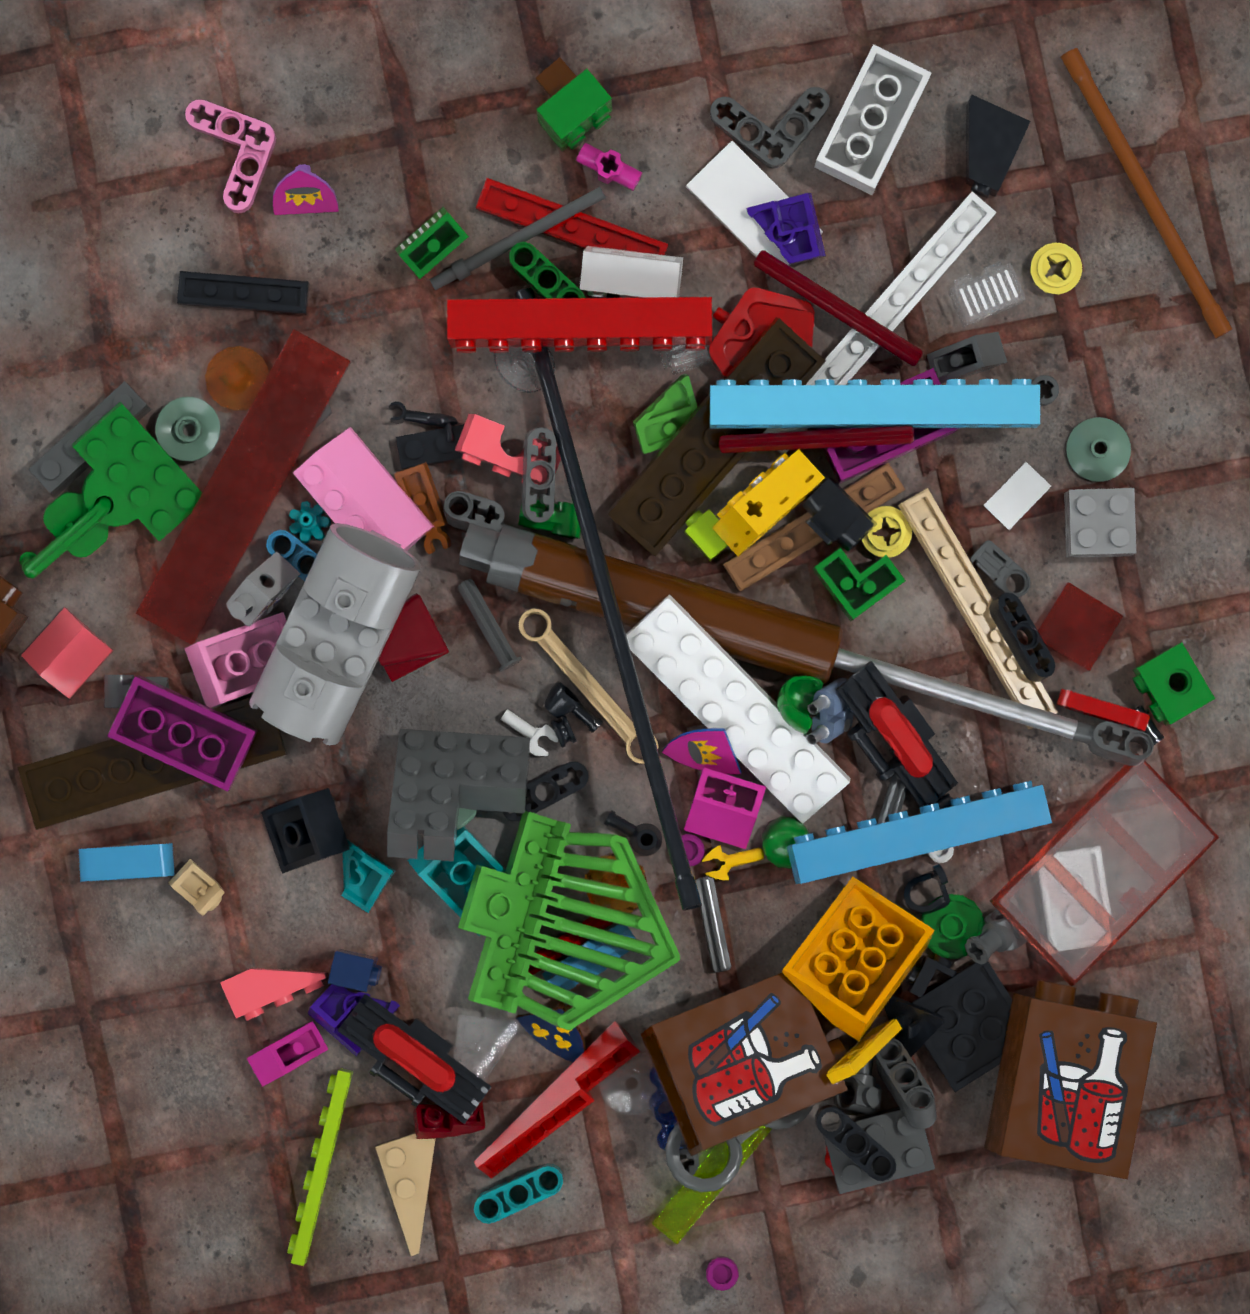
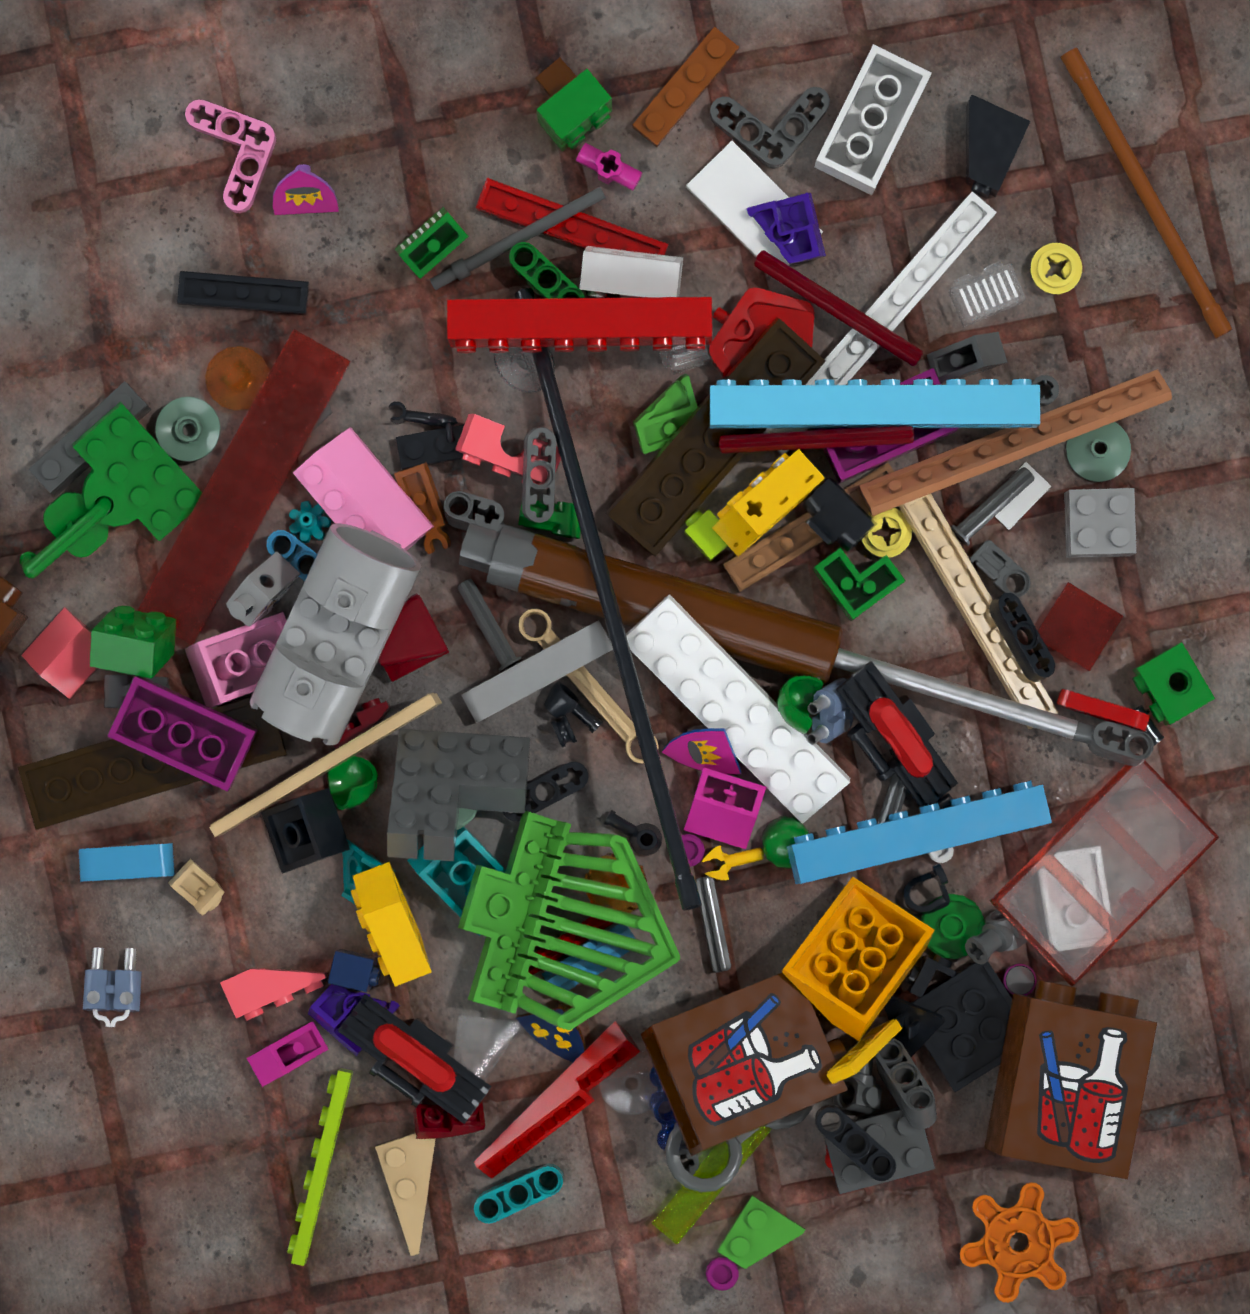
(112, 989): none -> sand blue piece
(133, 642): none -> green brick
(325, 764): none -> tan tile
(352, 782): none -> green helmet
(371, 715): none -> dark red slope
(391, 924): none -> yellow brick
(529, 731): white bar -> none
(537, 671): none -> light grey beam
(685, 87): none -> dark orange plate
(757, 1233): none -> bright green wing
(993, 505): none -> dark grey axle
(1014, 443): none -> nougat plate
(1019, 979): none -> flat silver tile
(1032, 1261): none -> orange plate

